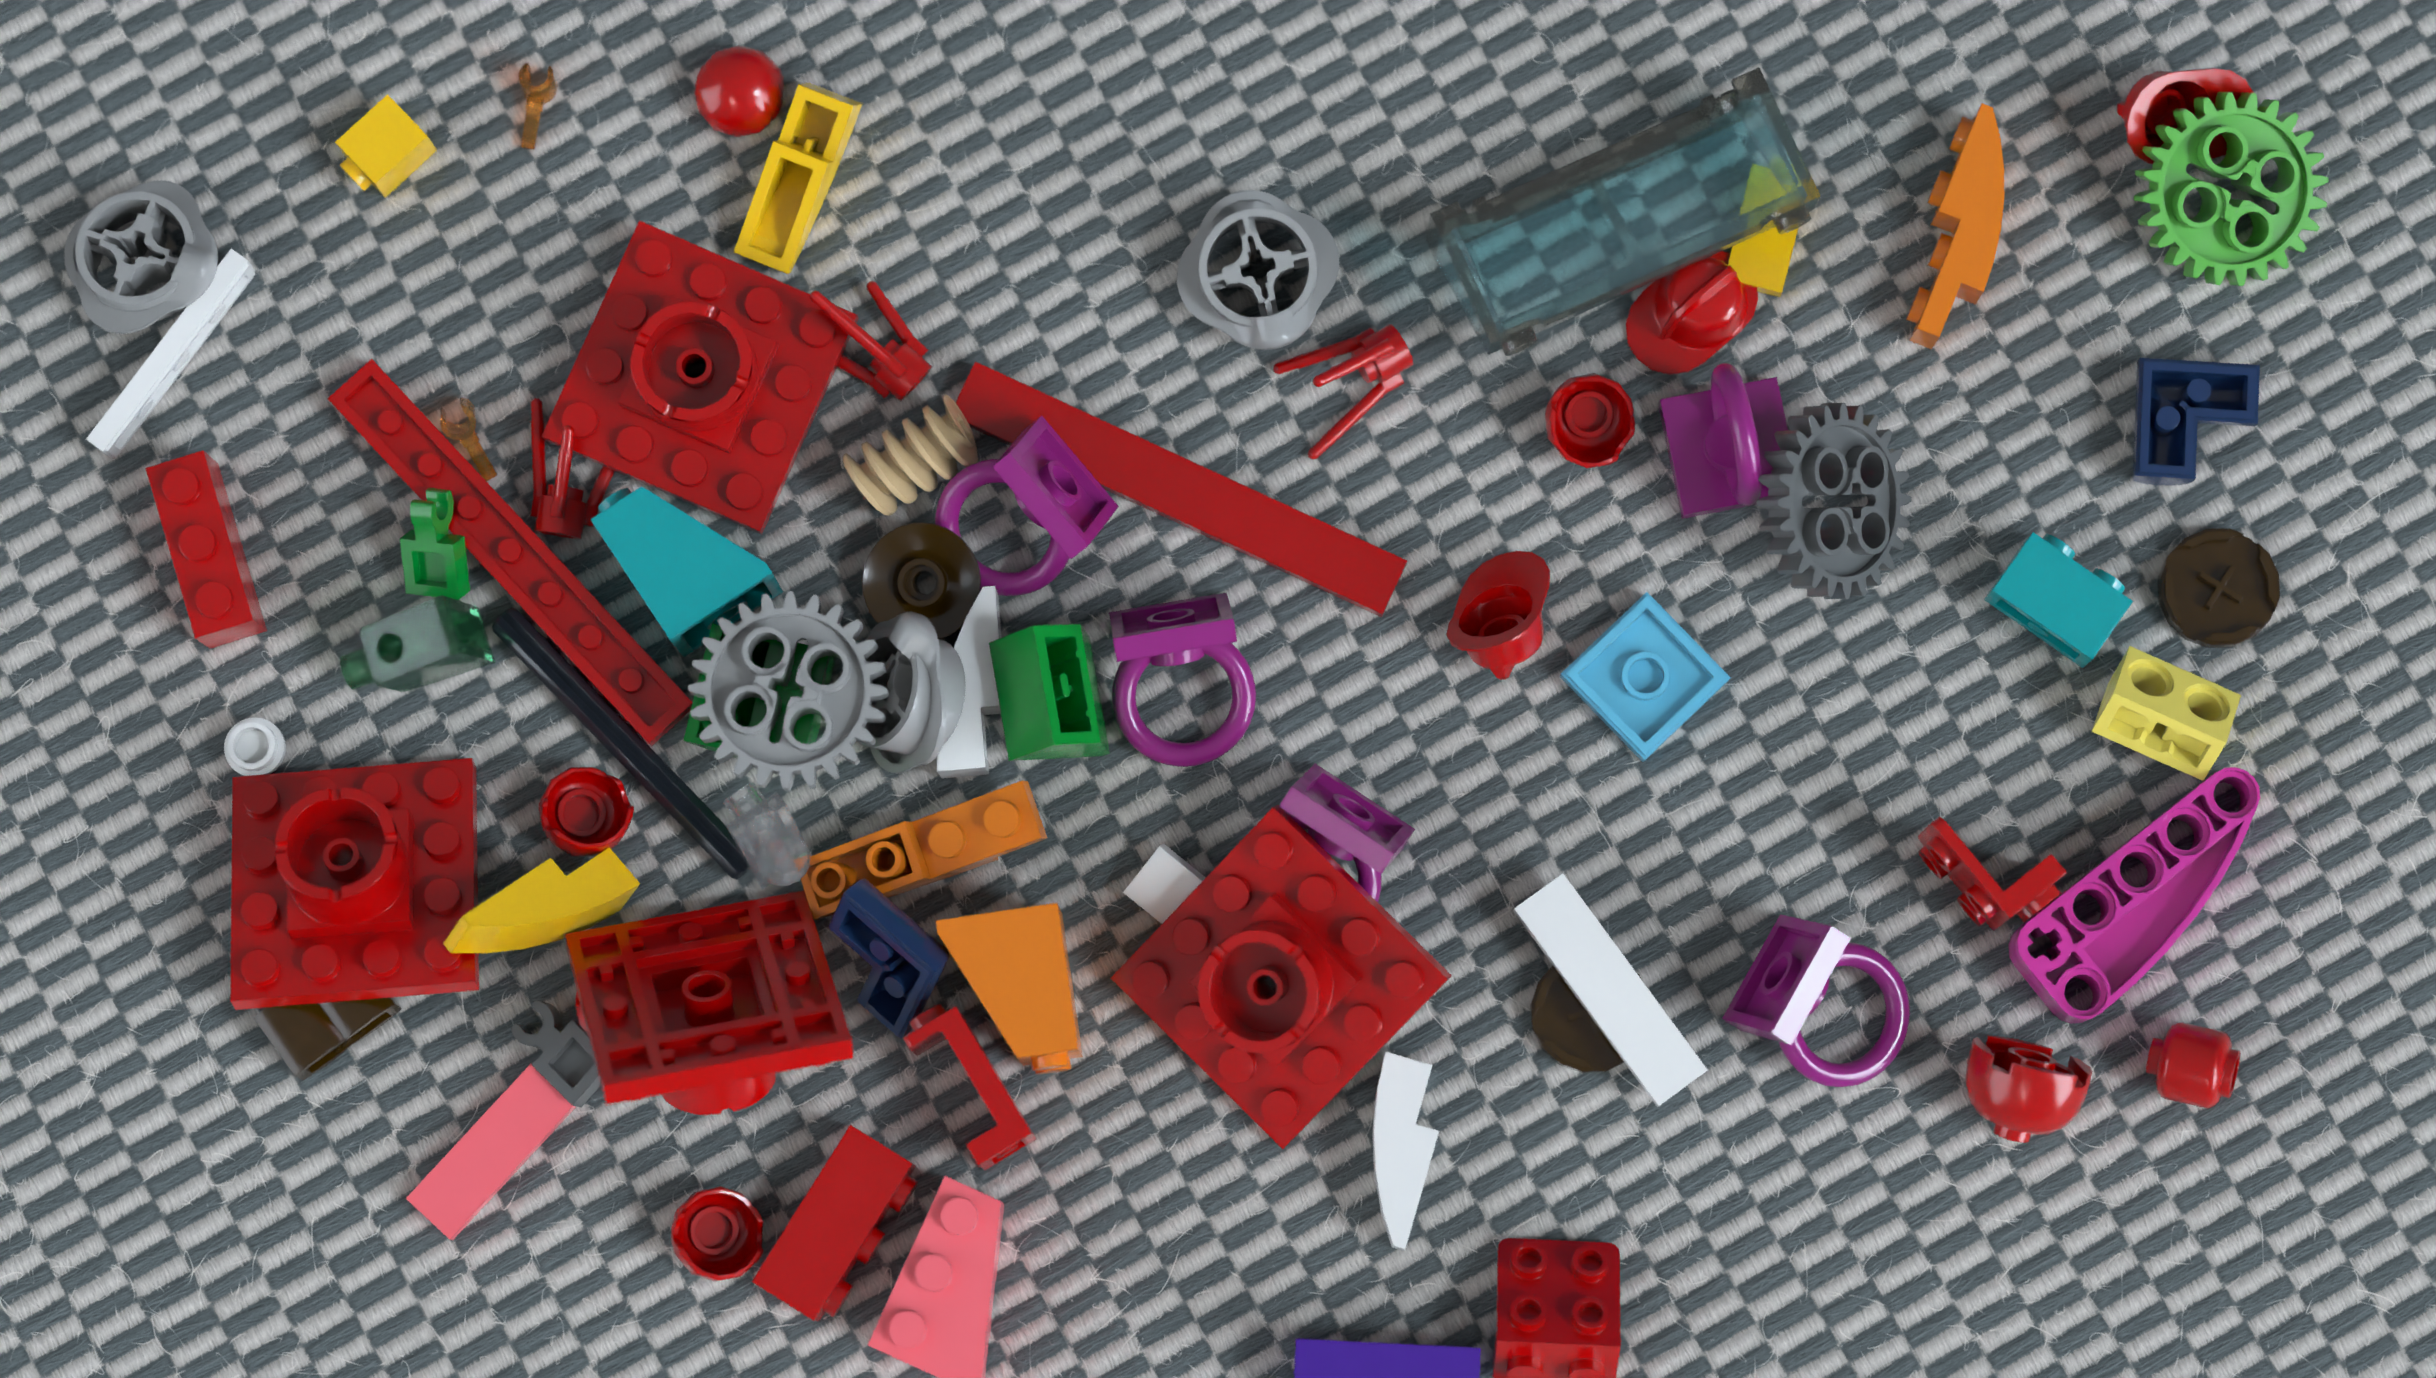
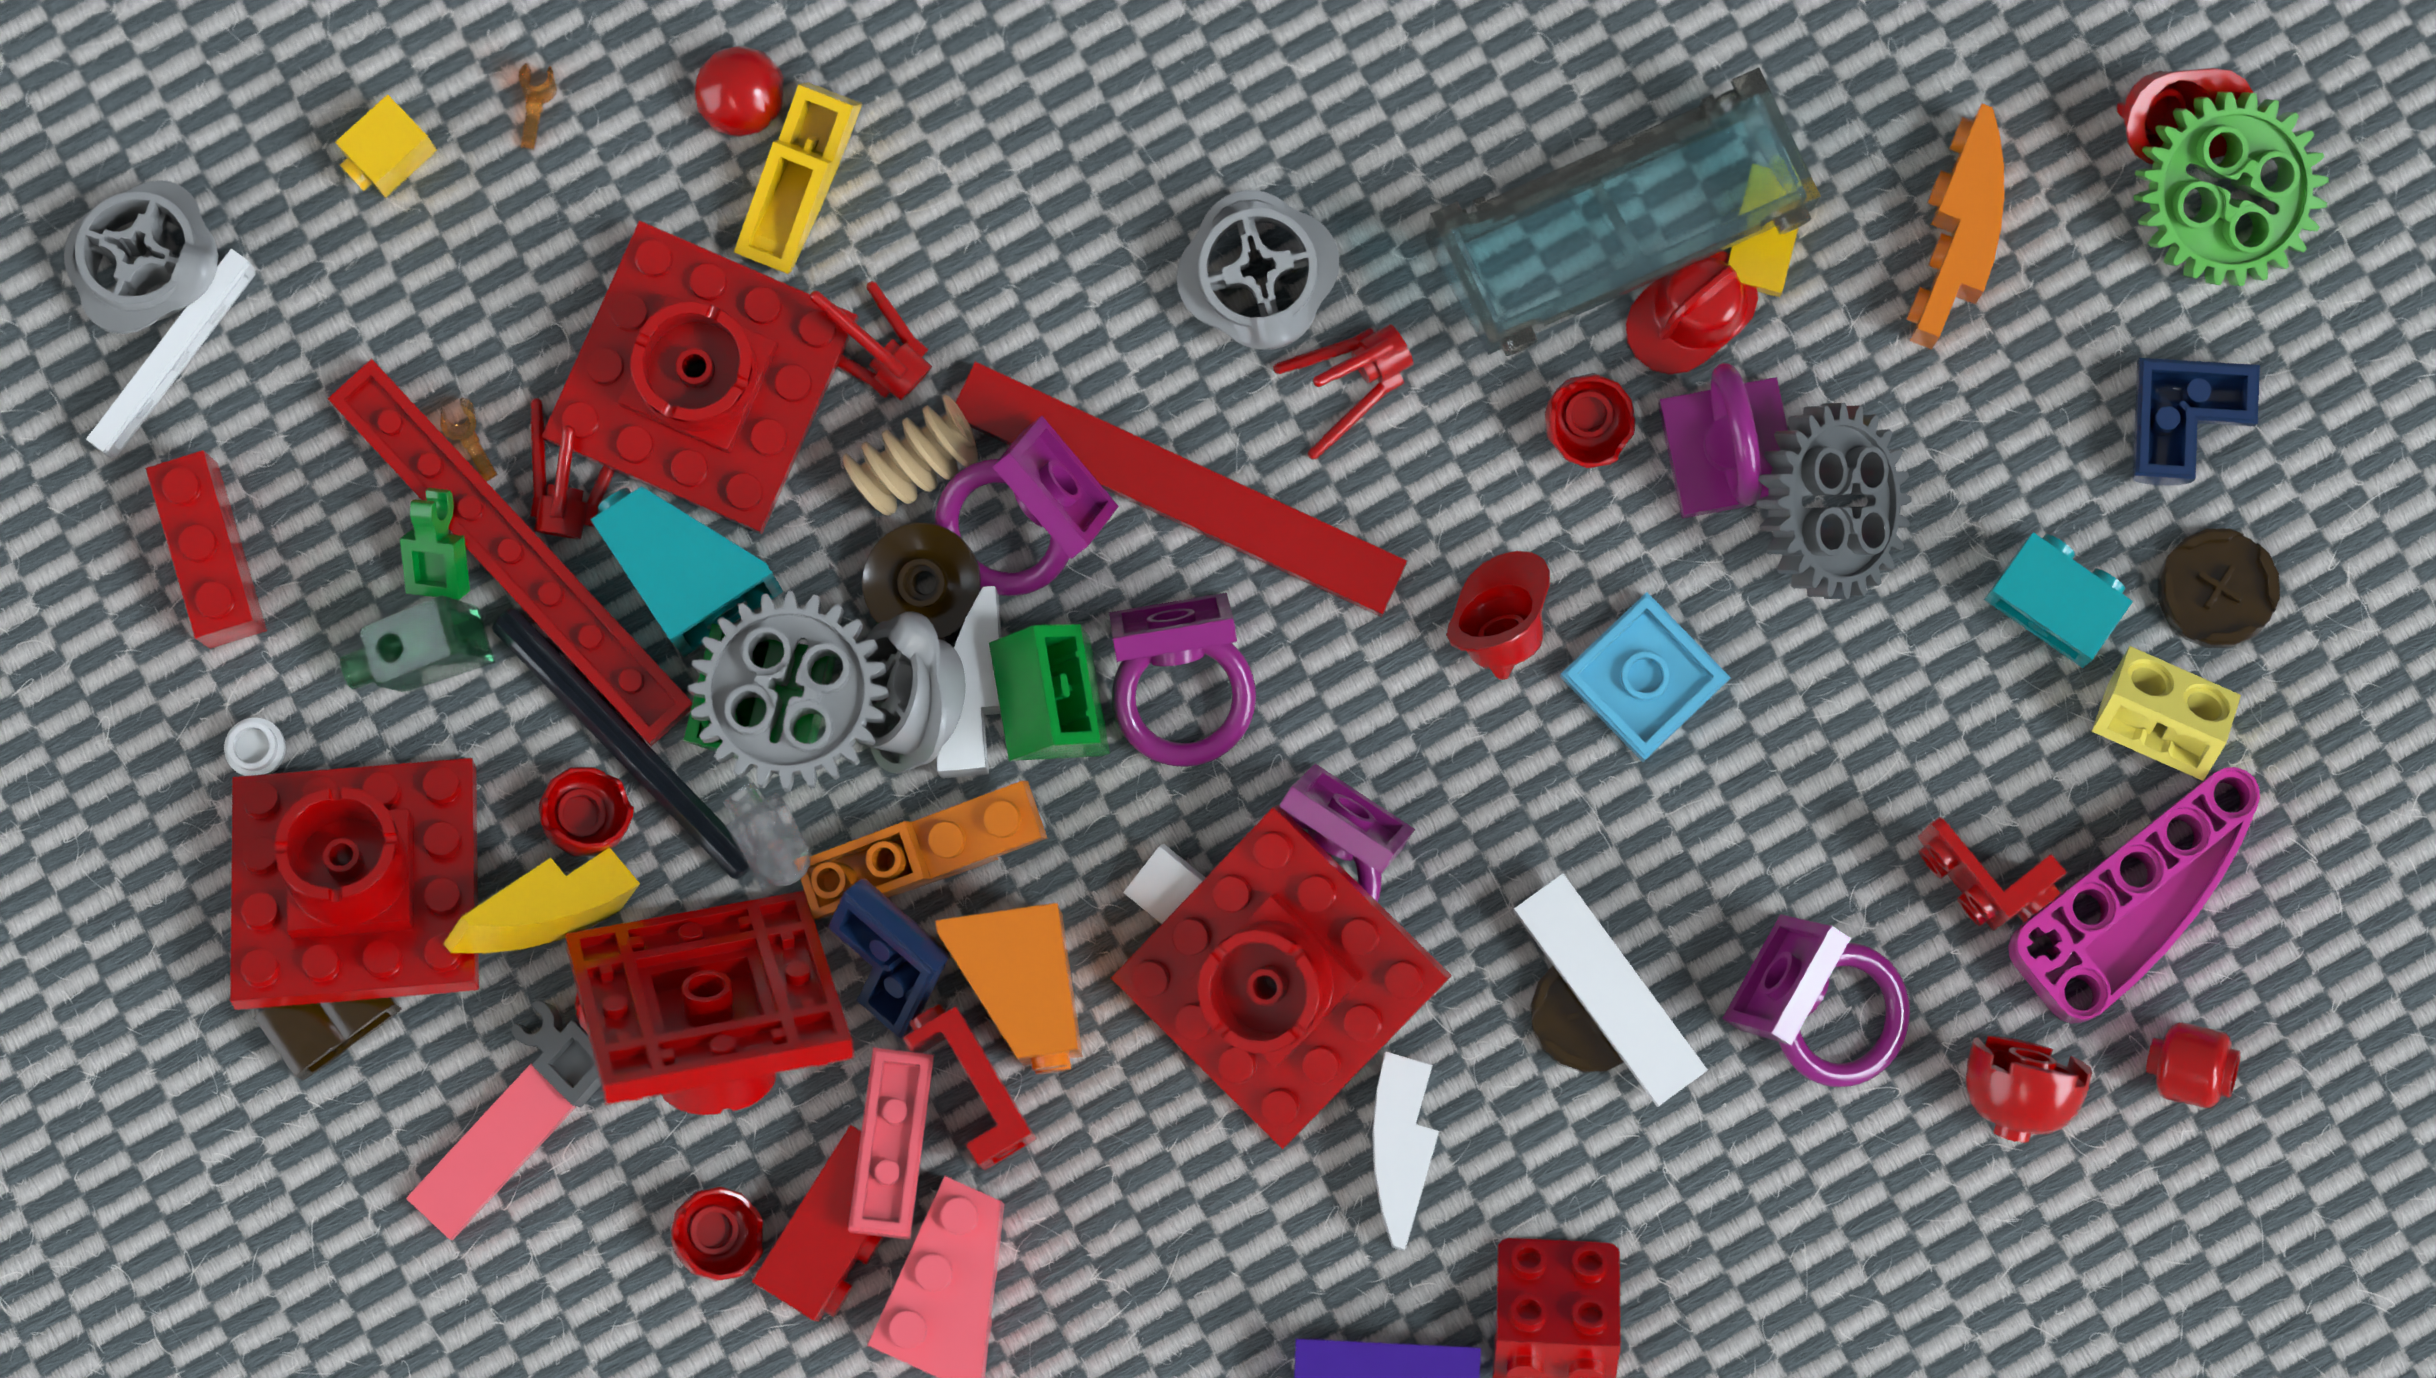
(891, 1143): none -> coral tile

